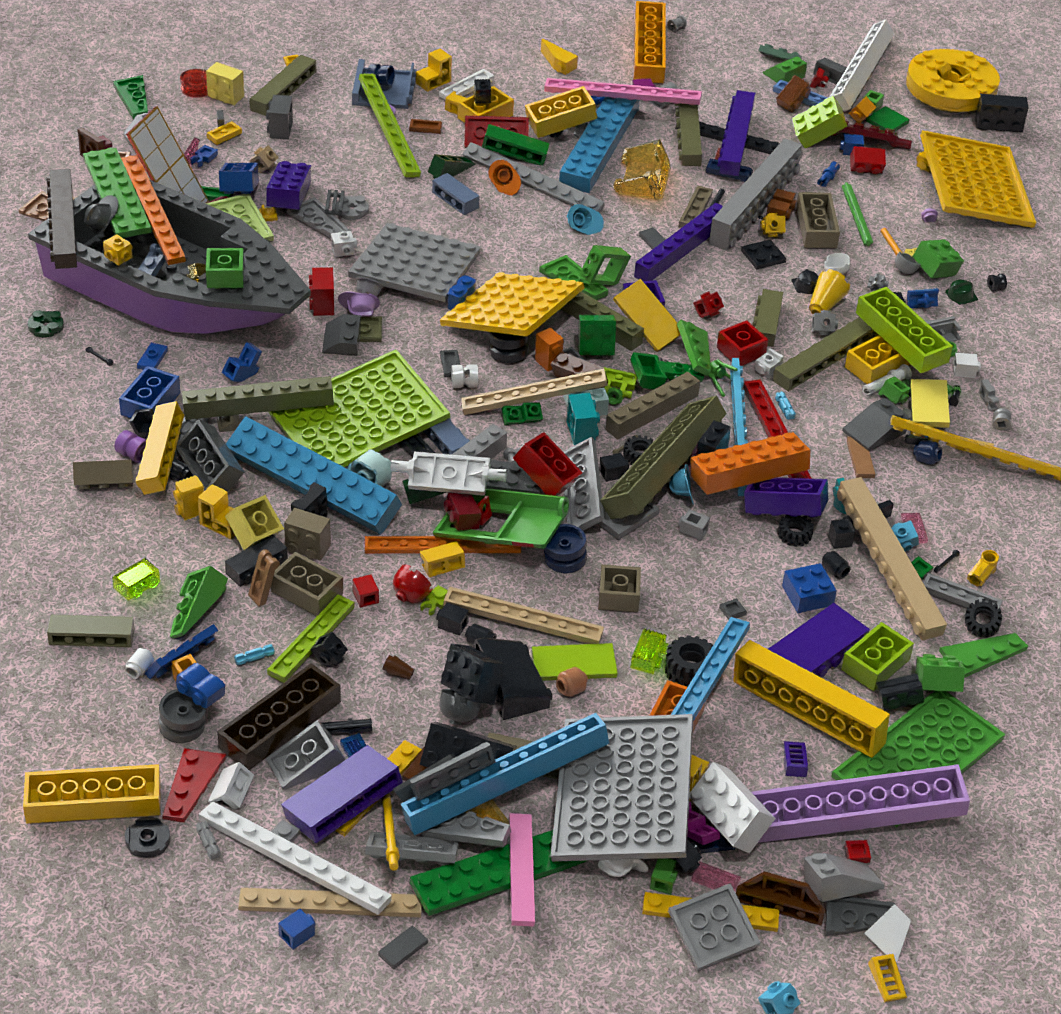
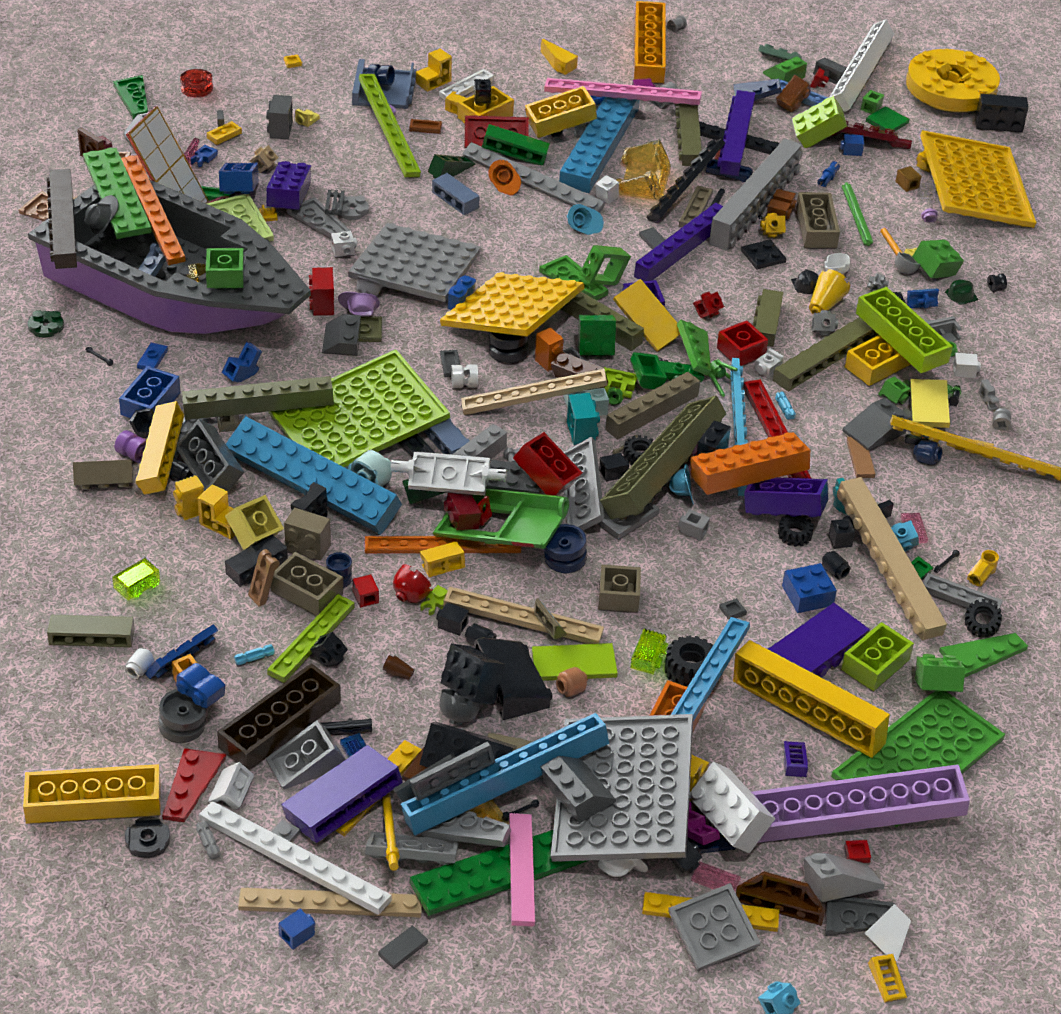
(117, 249): yellow brick -> none
(199, 592): bright green wedge -> none
(225, 83): light yellow brick -> none
(283, 83): olive brick -> none
(306, 117): none -> light yellow bracket
(341, 564): none -> dark blue wheel
(526, 413): green slope -> none
(535, 803): none -> black hinge
(548, 620): none -> dark tan slope
(576, 787): none -> dark grey slope
(607, 189): none -> white brick
(664, 876): bright green brick -> none
(685, 180): none -> black plate
(761, 88): none -> wing
(862, 110): light orange brick -> none
(867, 160): red brick -> none
(900, 692): black brick -> none
(901, 373): white pin -> none
(908, 178): none -> pearl gold brick

